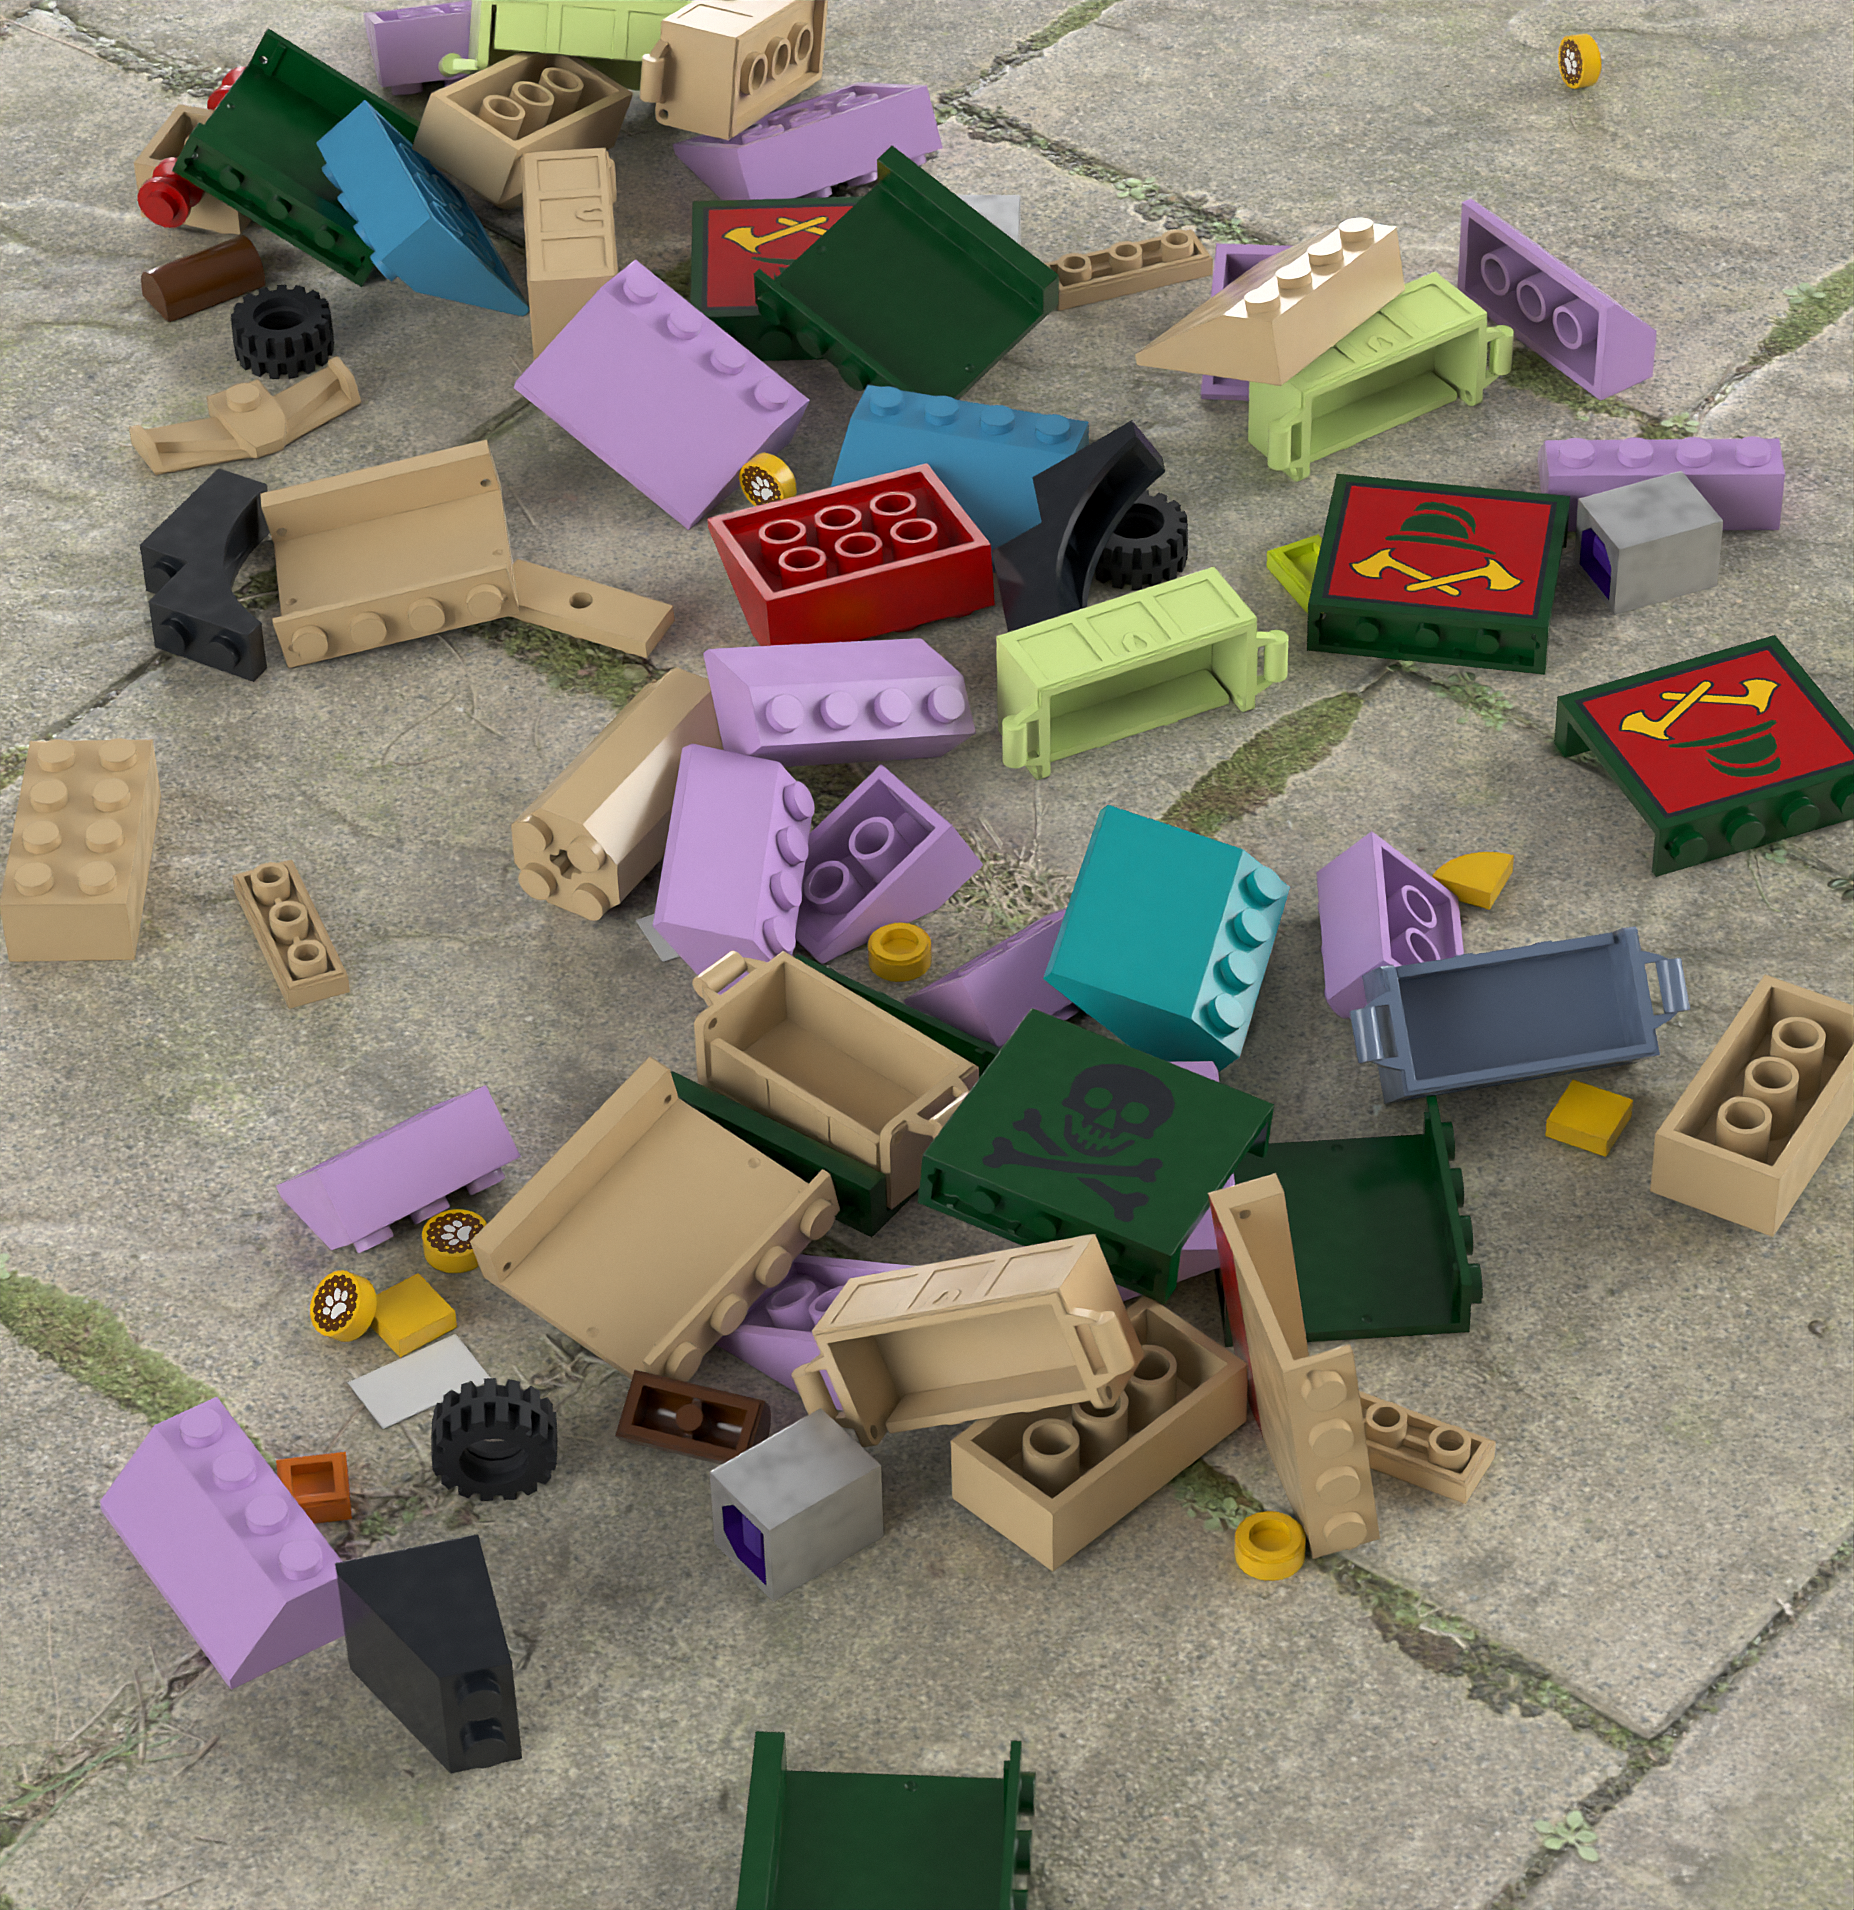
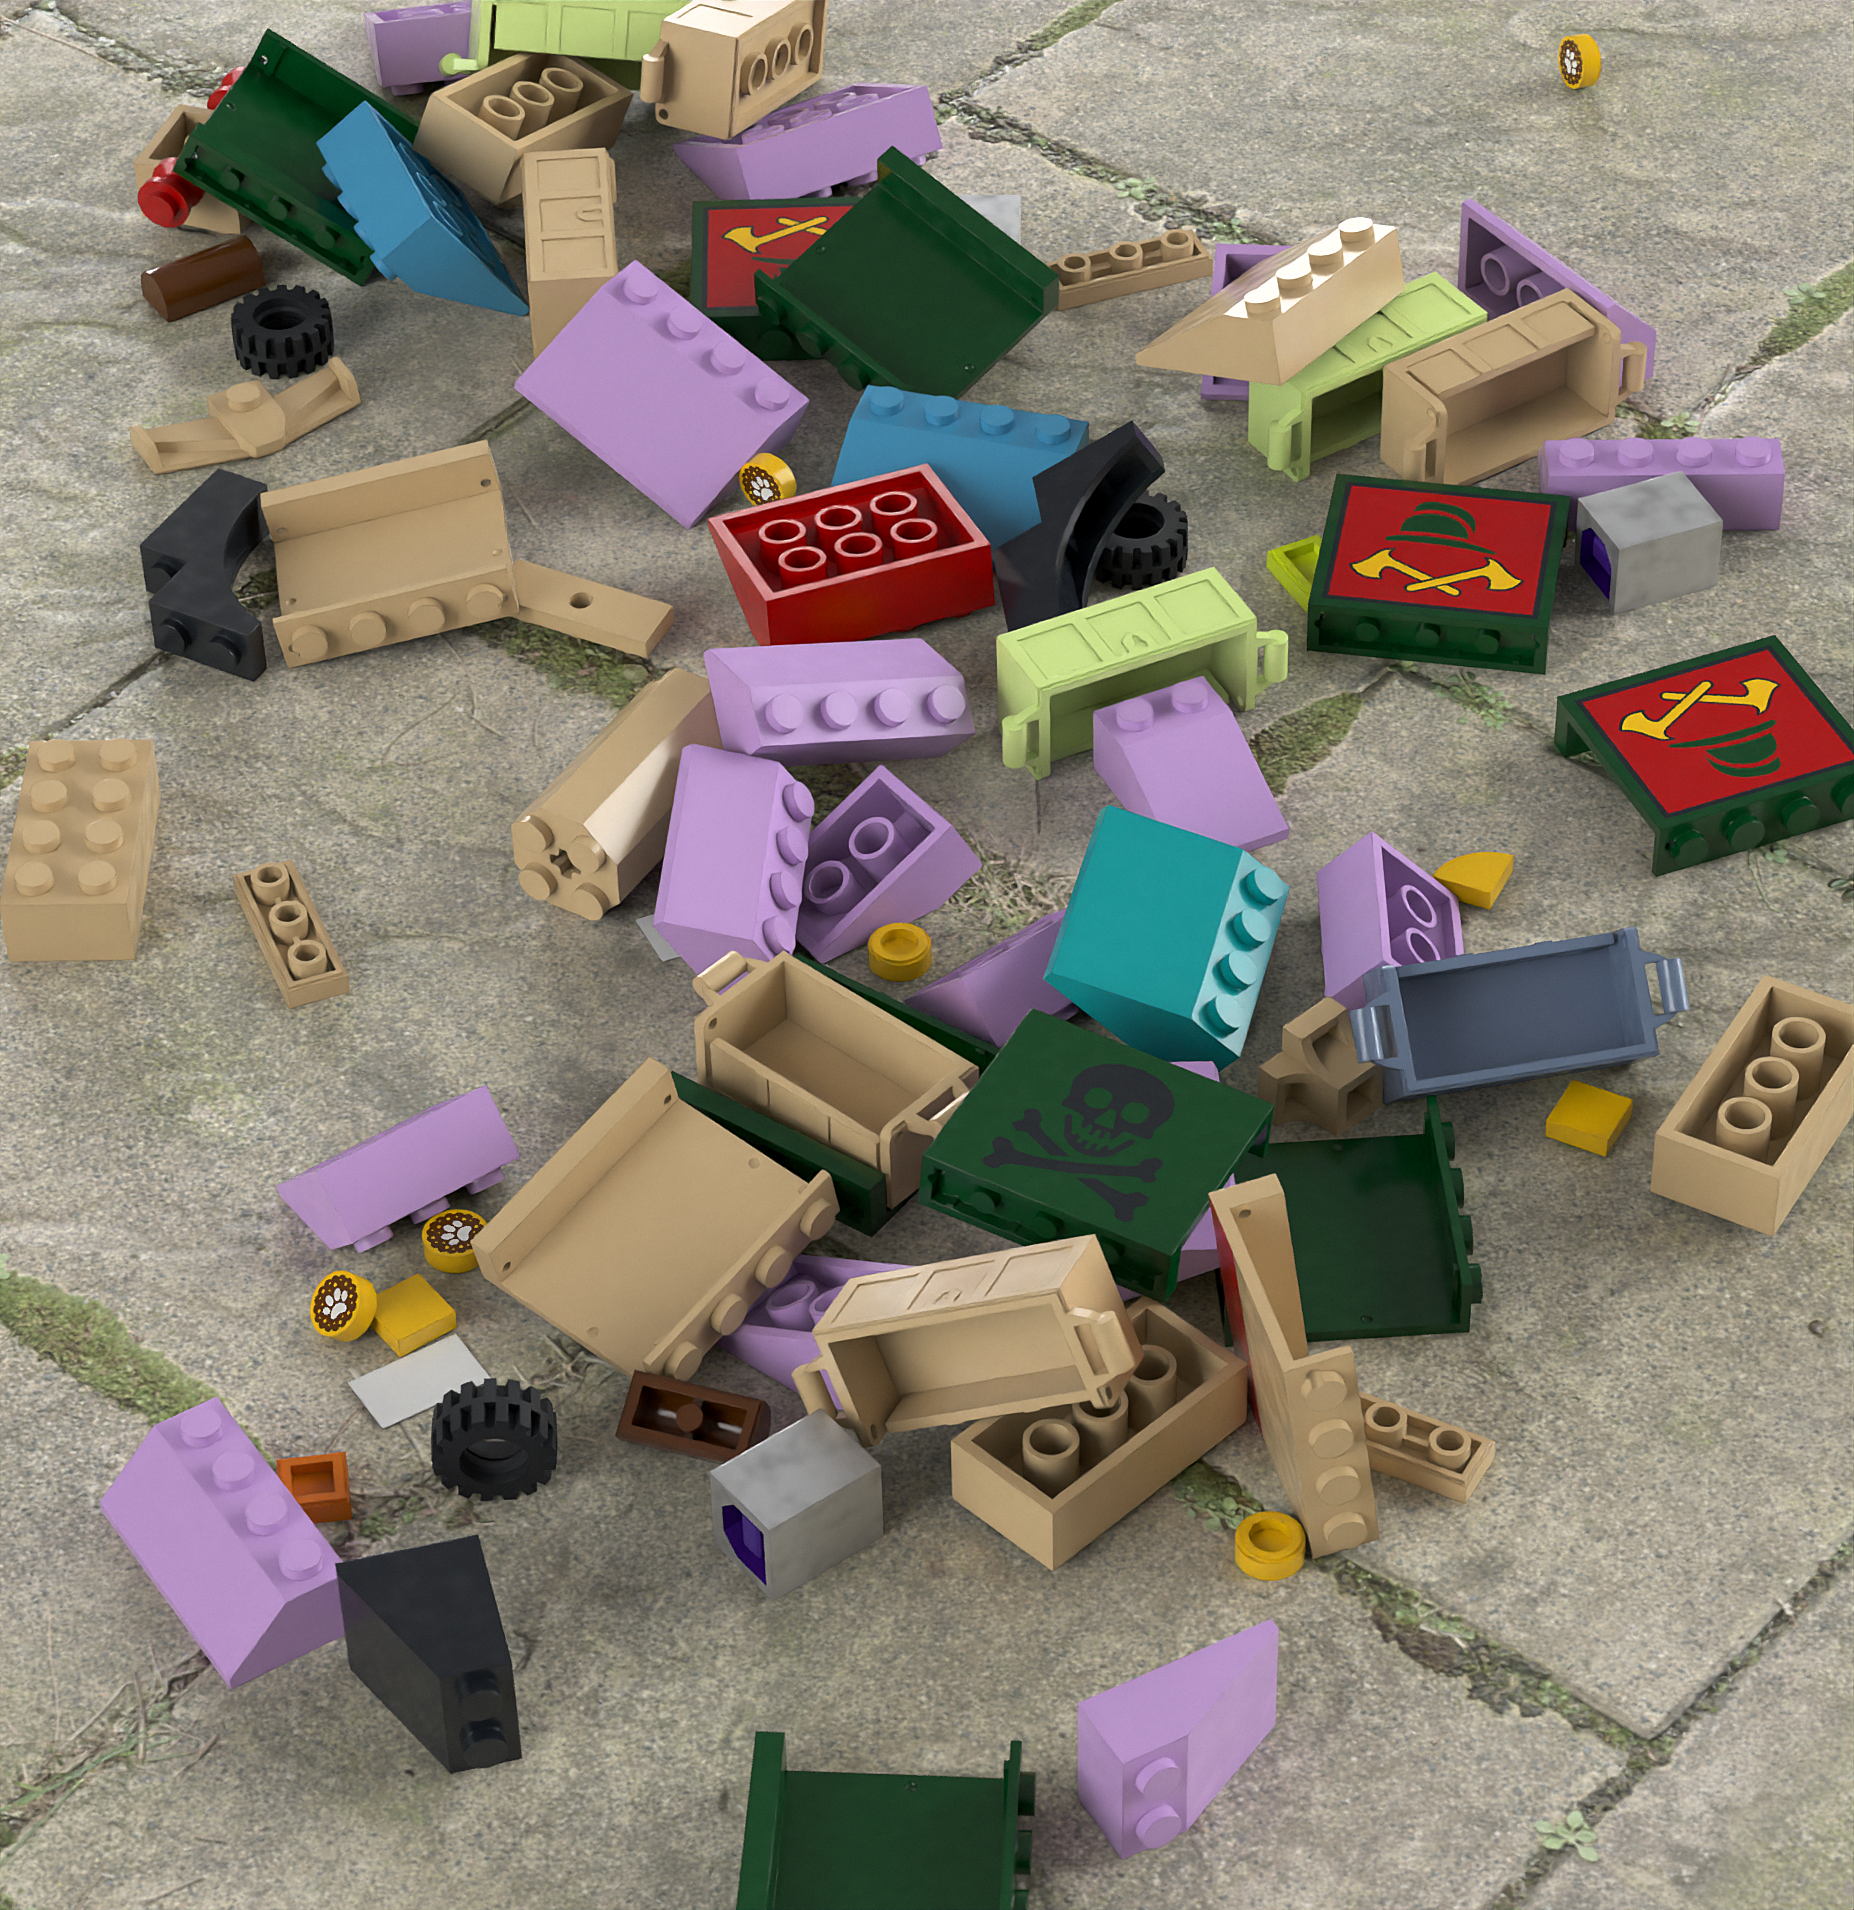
(1175, 1738): none -> lavender slope
(1186, 765): none -> lavender slope
(1319, 1073): none -> tan brick
(1505, 390): none -> tan container

